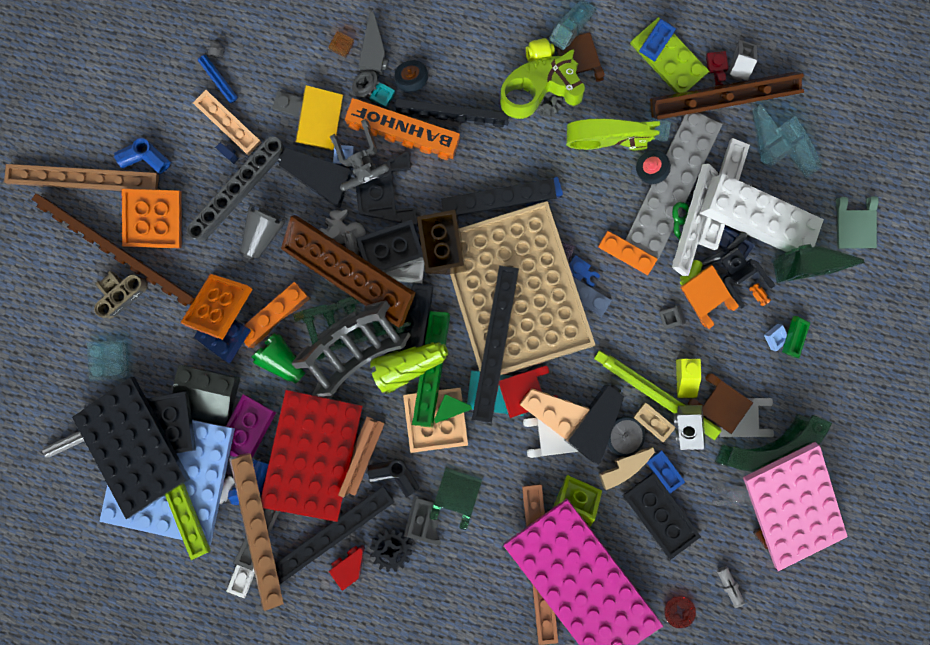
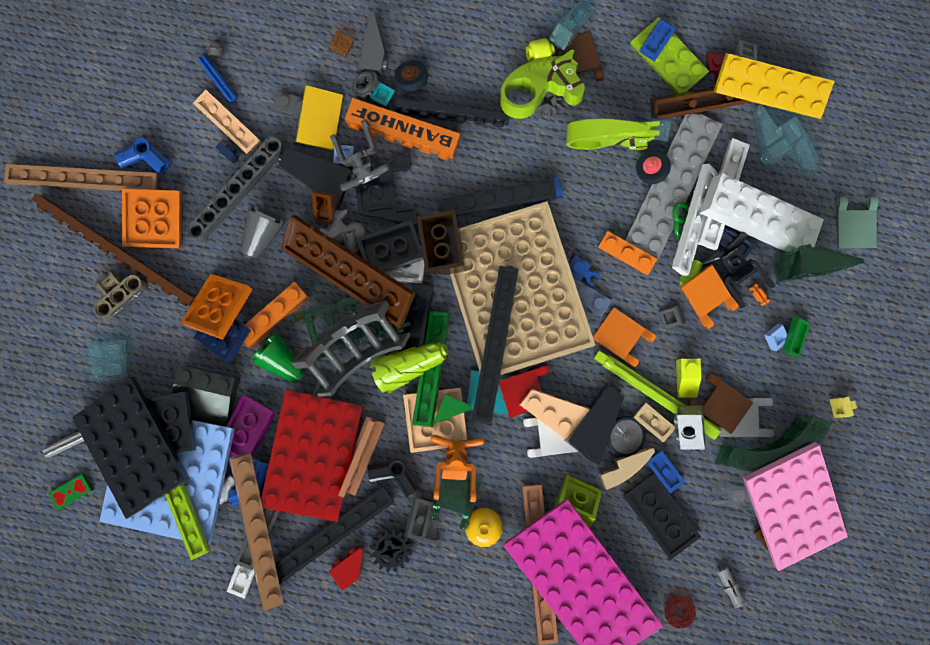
(70, 491): none -> green tile
(324, 206): none -> reddish brown slope
(455, 464): none -> orange piece
(484, 527): none -> yellow cylinder
(620, 334): none -> orange flag
(773, 86): none -> yellow plate
(842, 407): none -> light yellow tile

